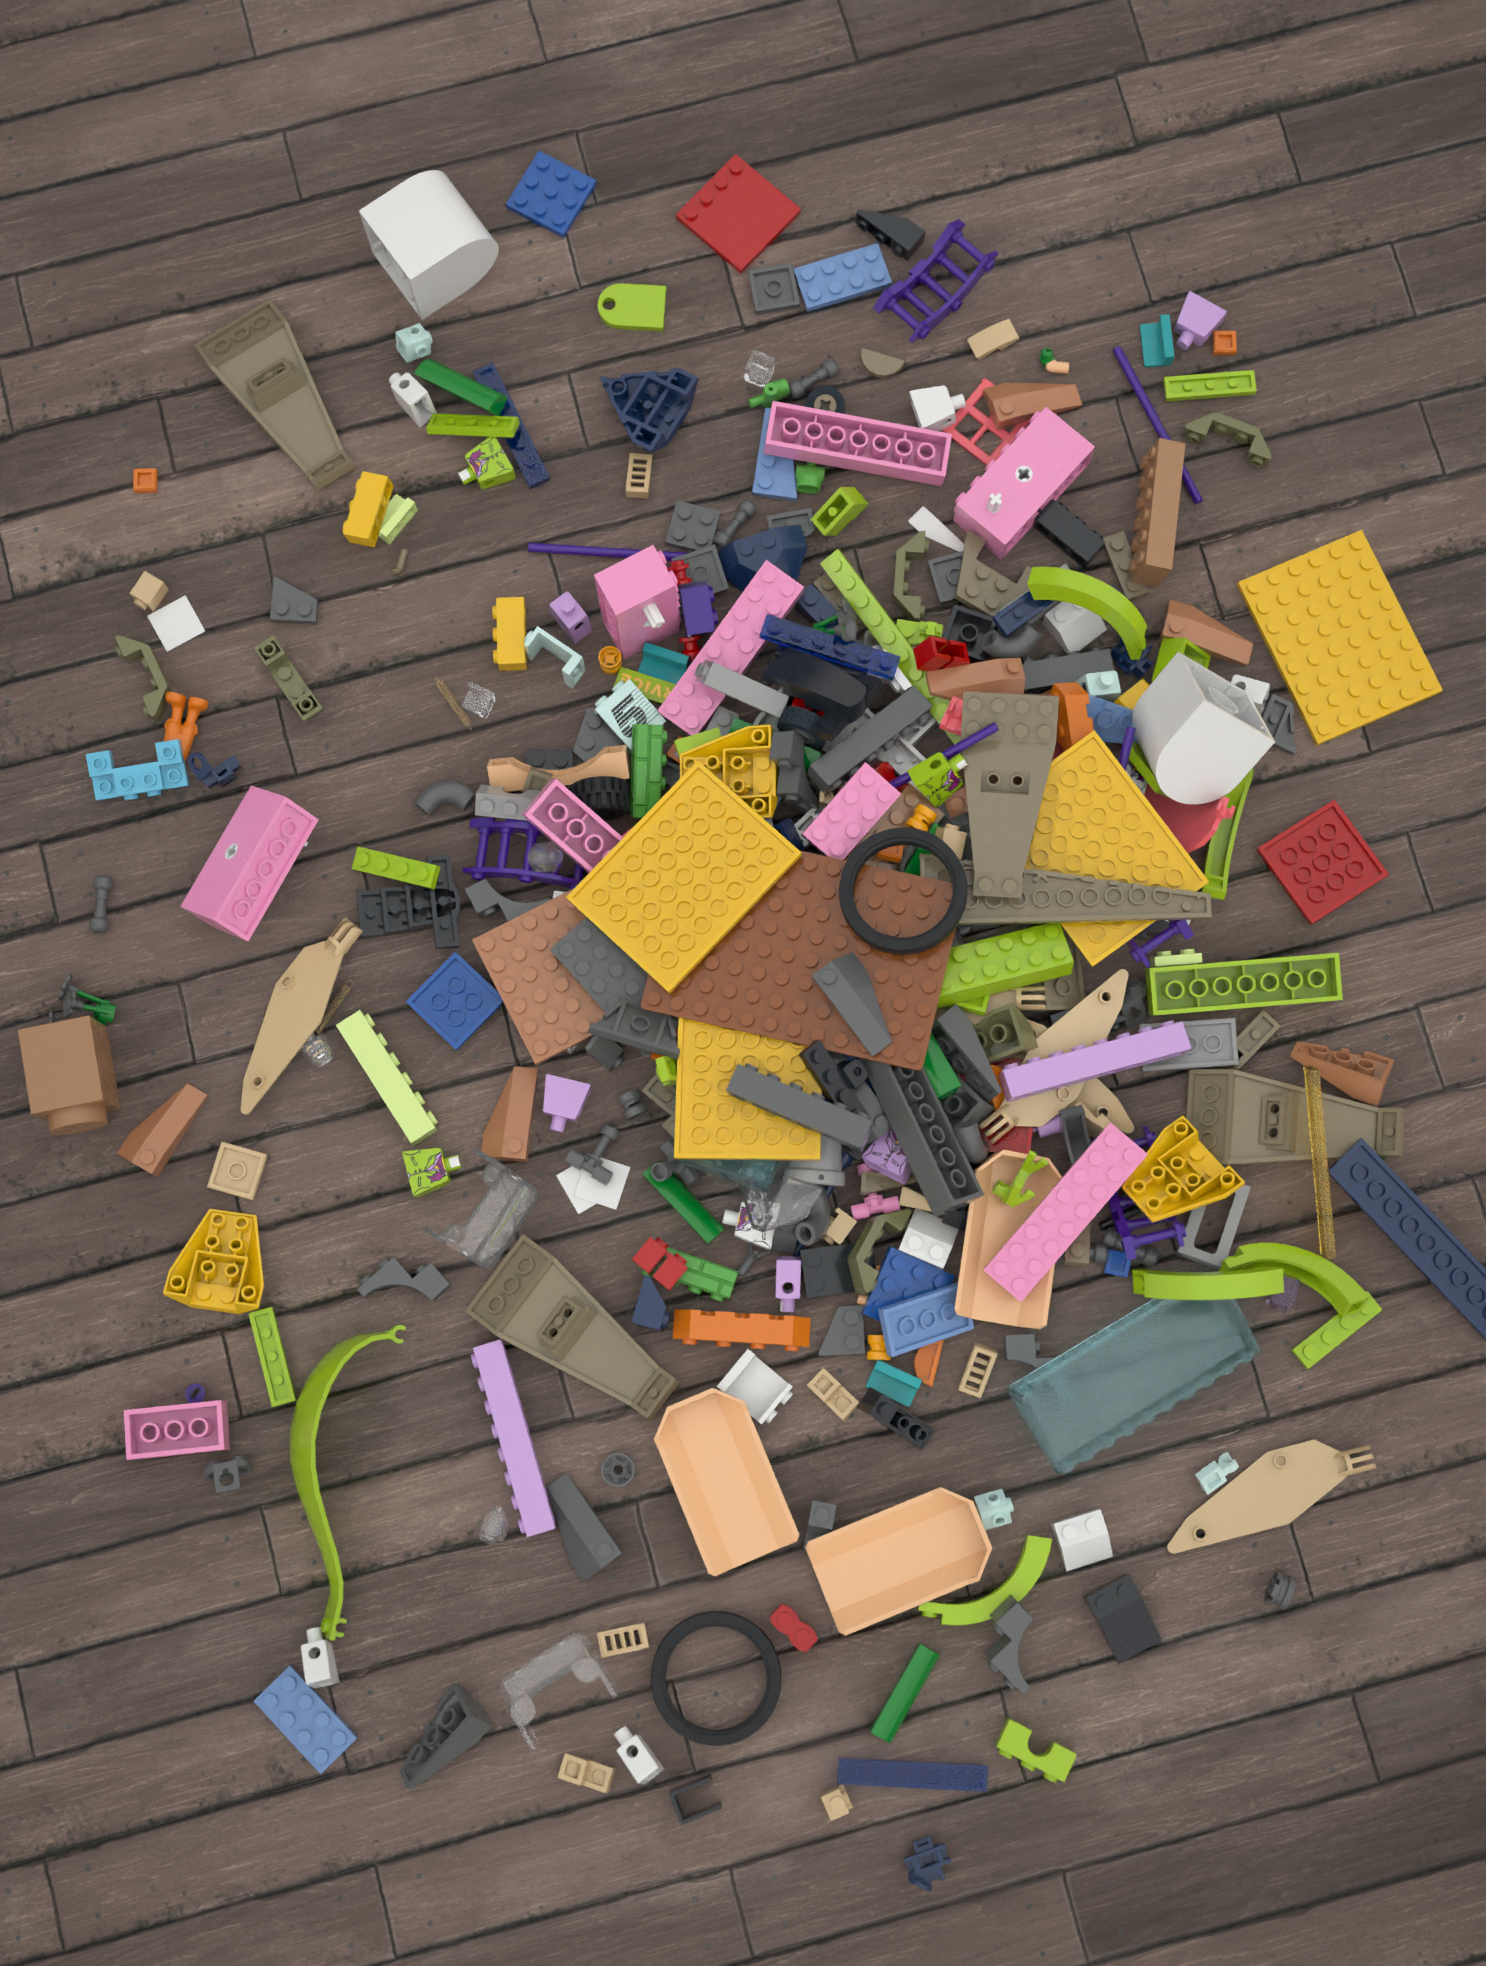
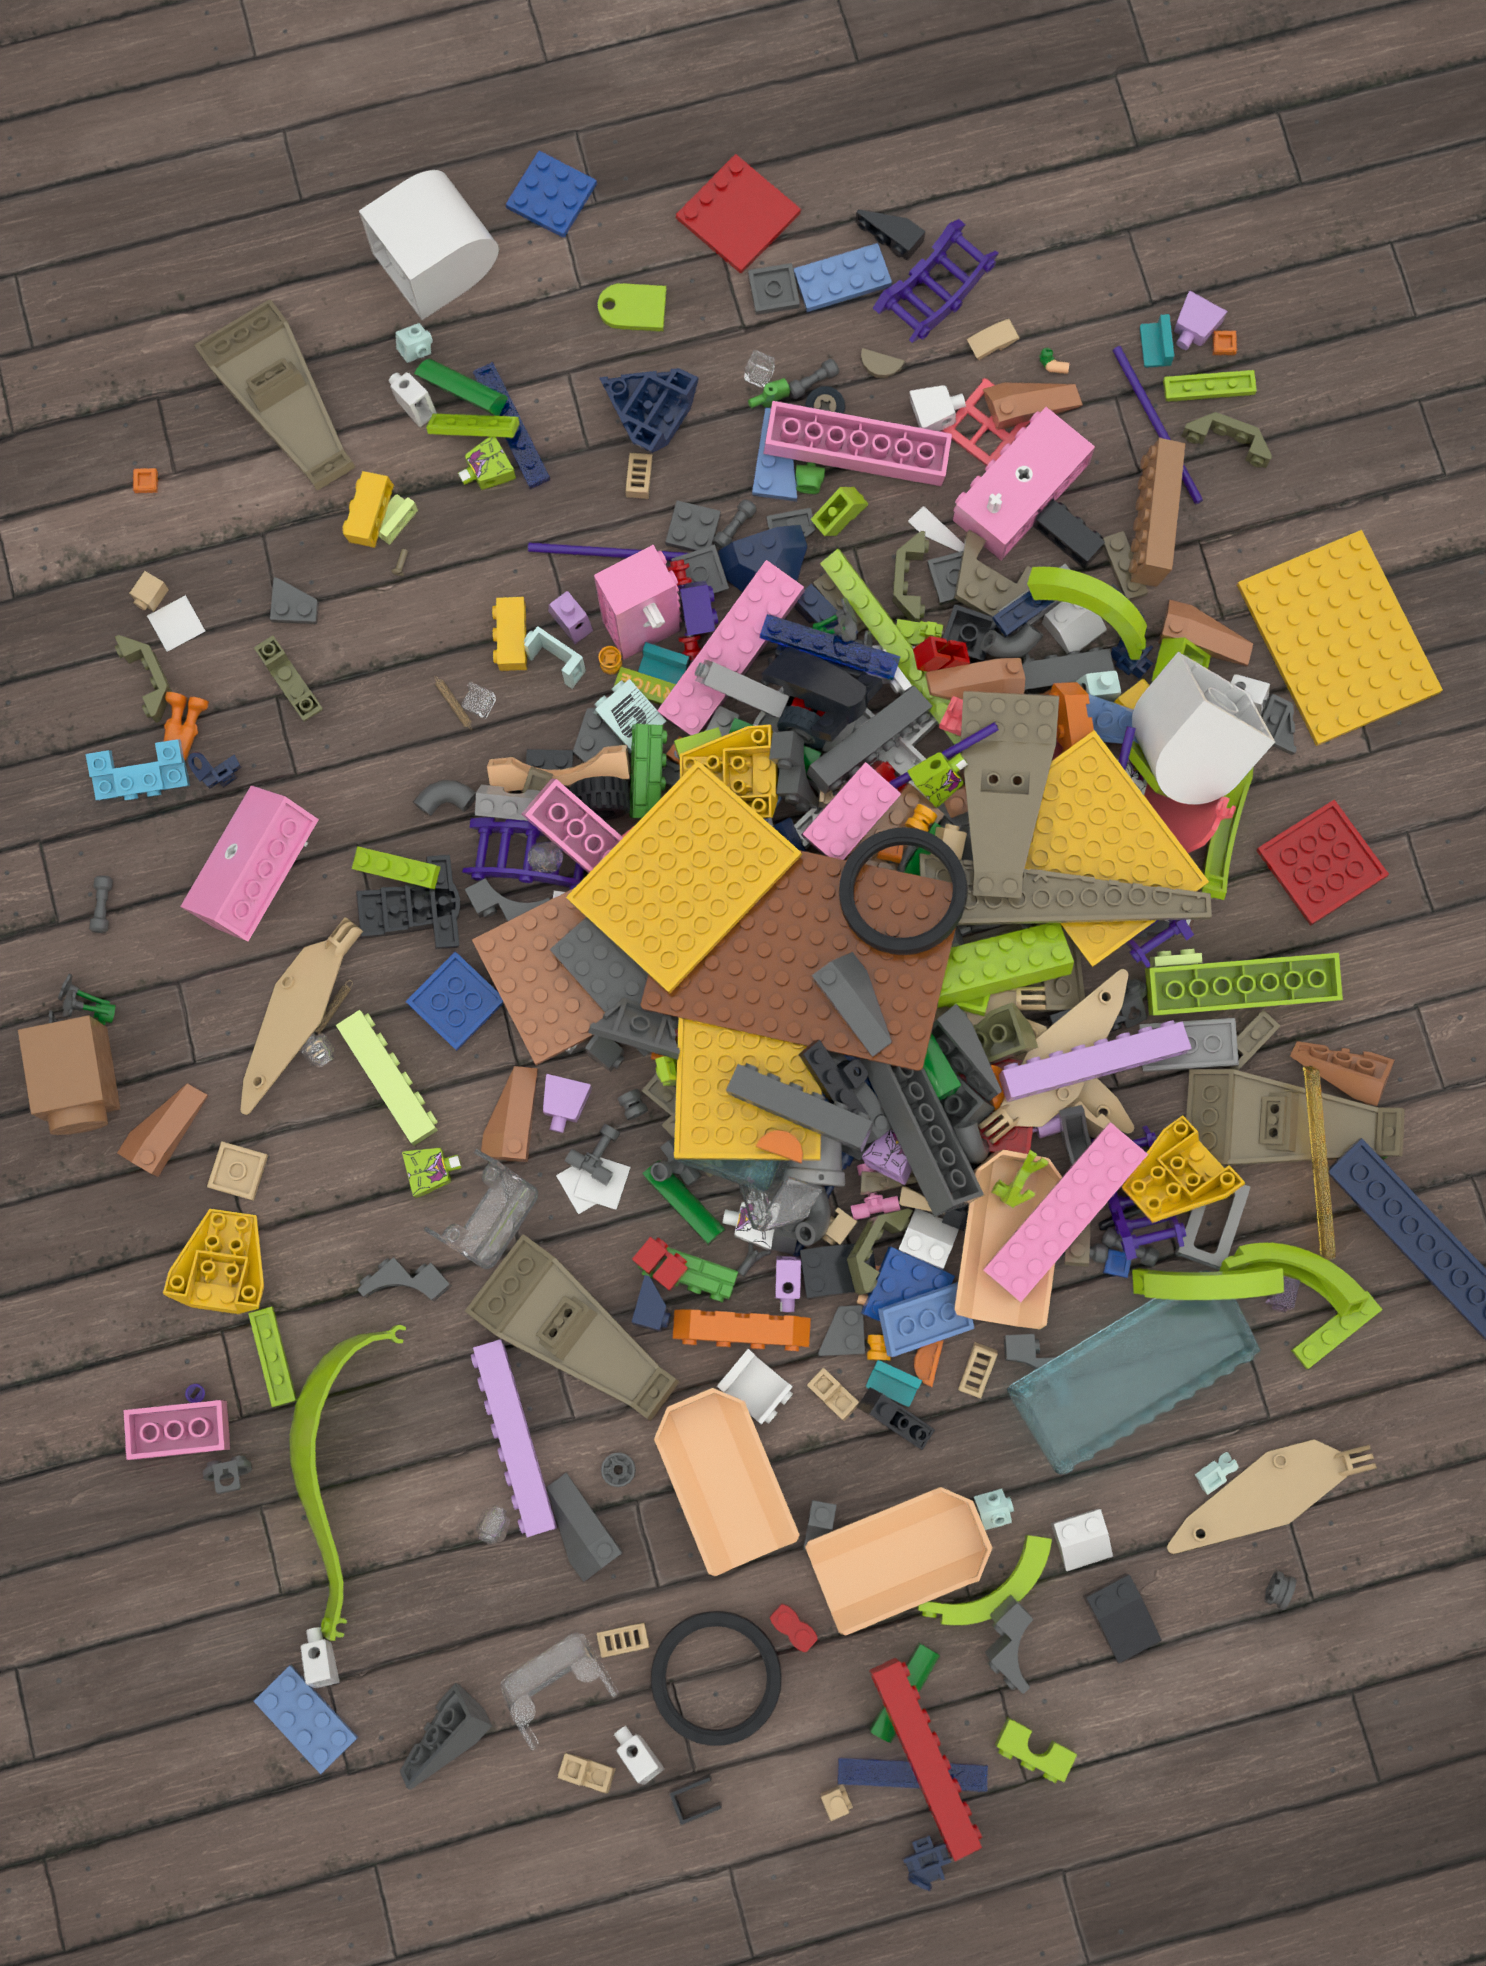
(782, 1144): none -> orange tile
(925, 1758): none -> red brick

